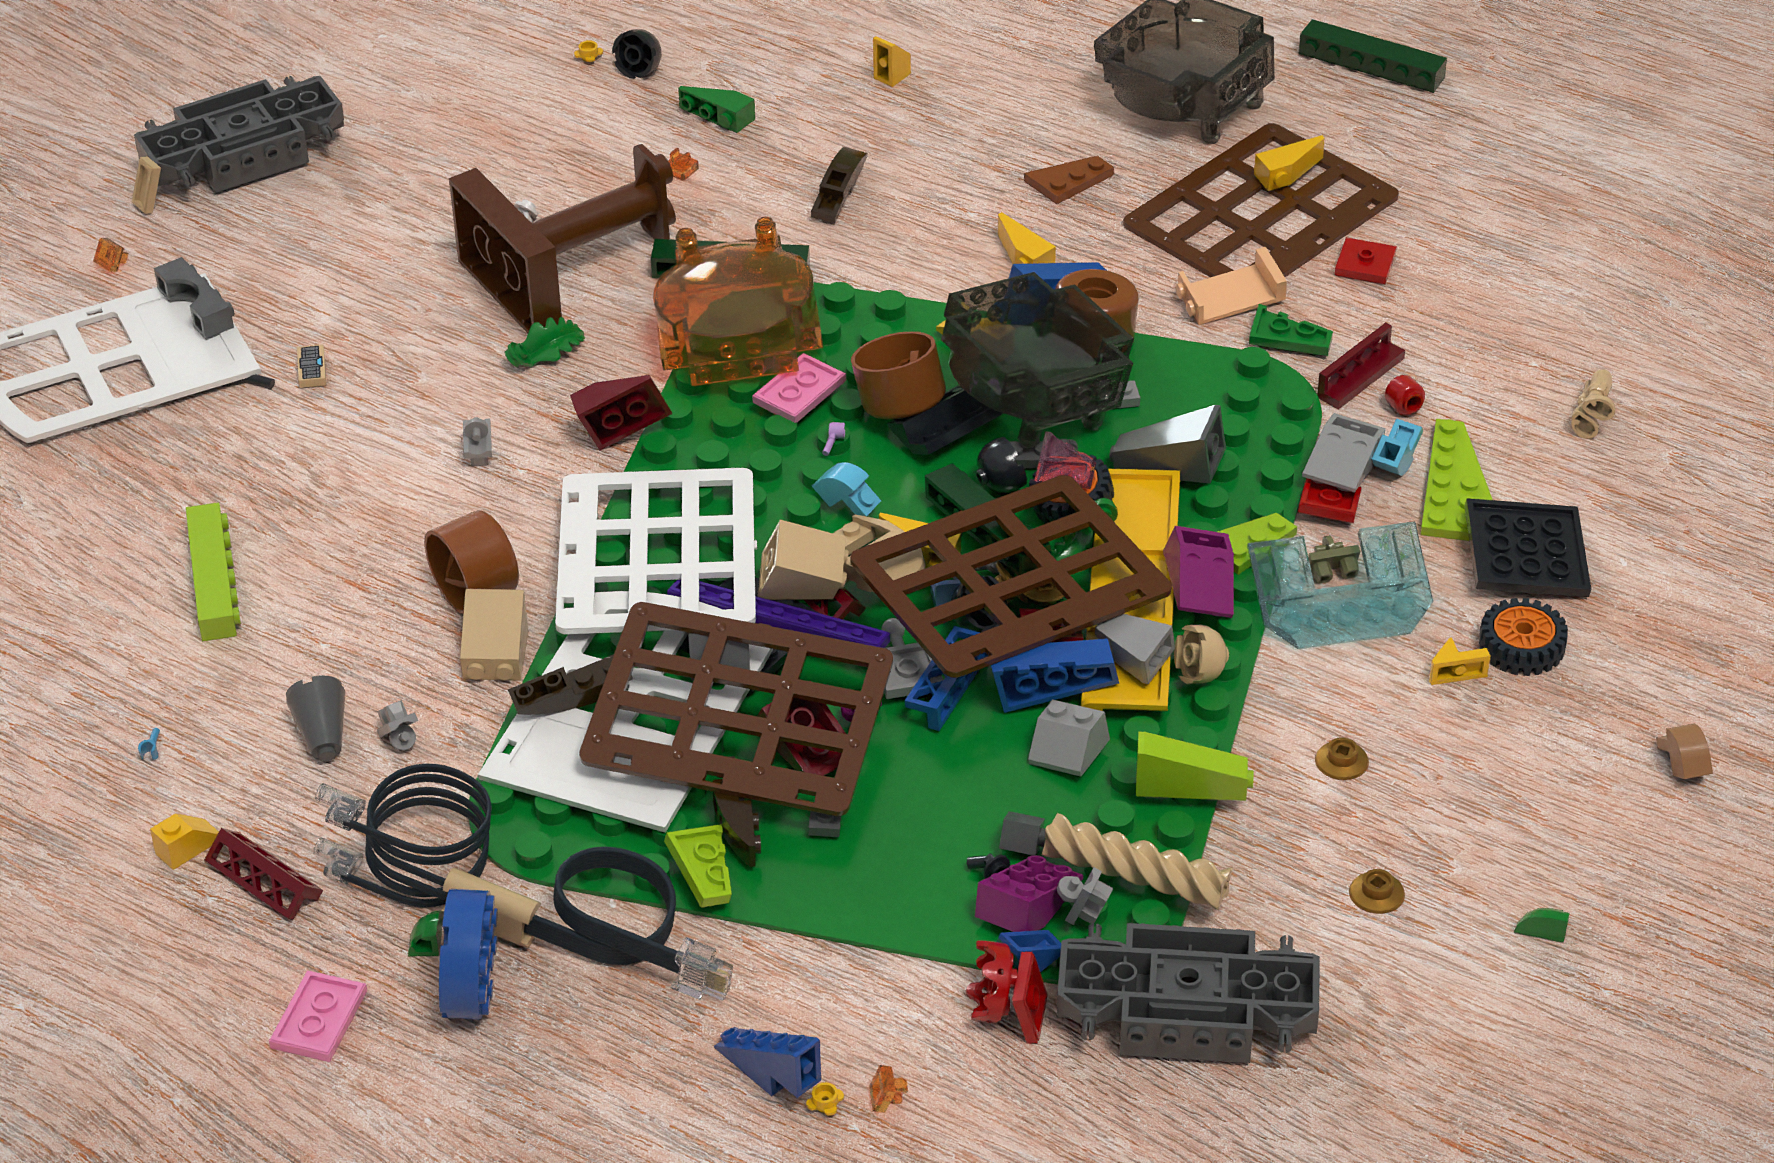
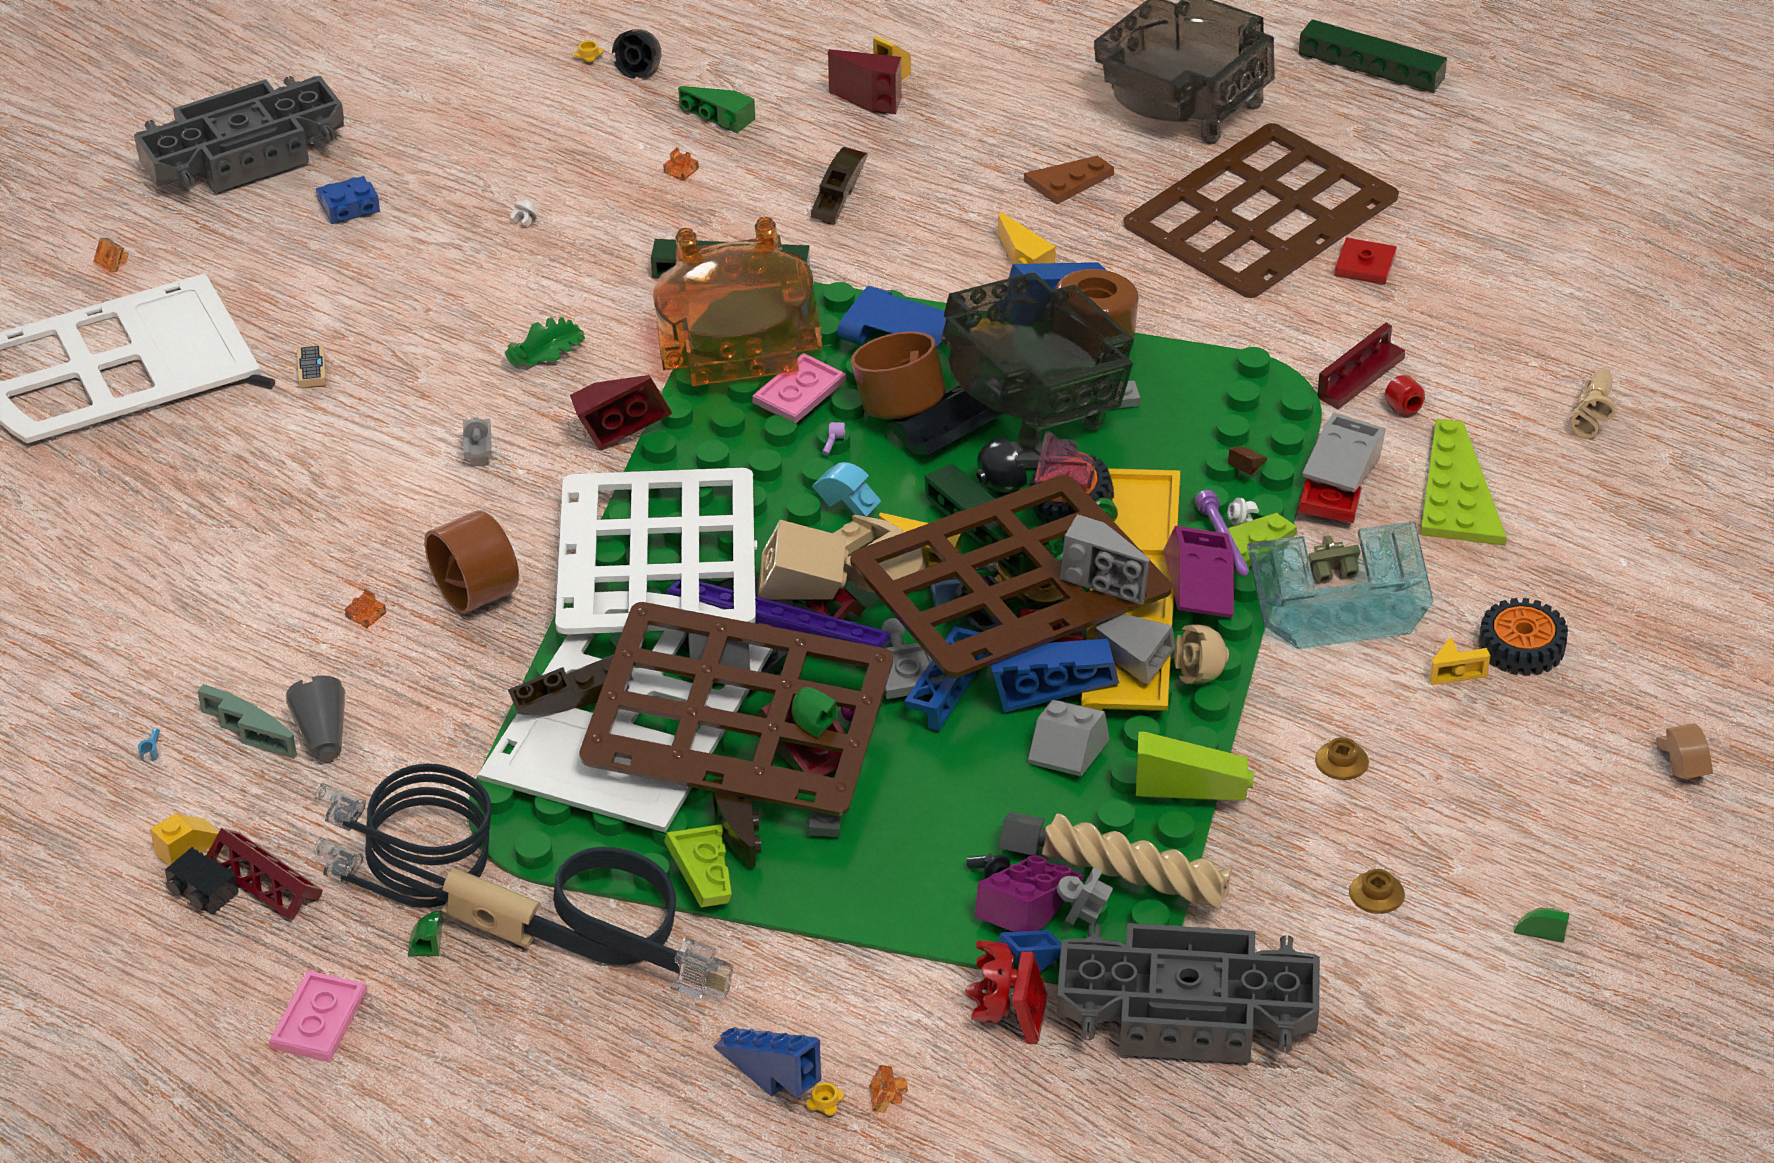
(146, 185): tan tile -> none
(201, 880): none -> black brick
(209, 310): dark grey arch -> none
(211, 571): lime brick -> none
(253, 724): none -> sand green slope
(348, 199): none -> blue plate
(365, 609): none -> clear orange tile
(397, 722): light grey hips -> none
(467, 954): blue brick -> none
(493, 634): tan slope -> none
(518, 257): reddish brown piece -> none
(813, 710): none -> green brick
(866, 79): none -> dark red slope
(891, 314): none -> blue piece
(1103, 560): none -> light grey slope
(1183, 443): dark grey slope -> none
(1208, 504): none -> medium lavender piece
(1234, 290): light nougat panel -> none
(1239, 511): none -> white plate
(1245, 459): none -> dark red slope
(1282, 333): green wing -> none
(1287, 163): yellow slope -> none
(1396, 450): medium azure brick -> none
(1527, 547): black plate -> none

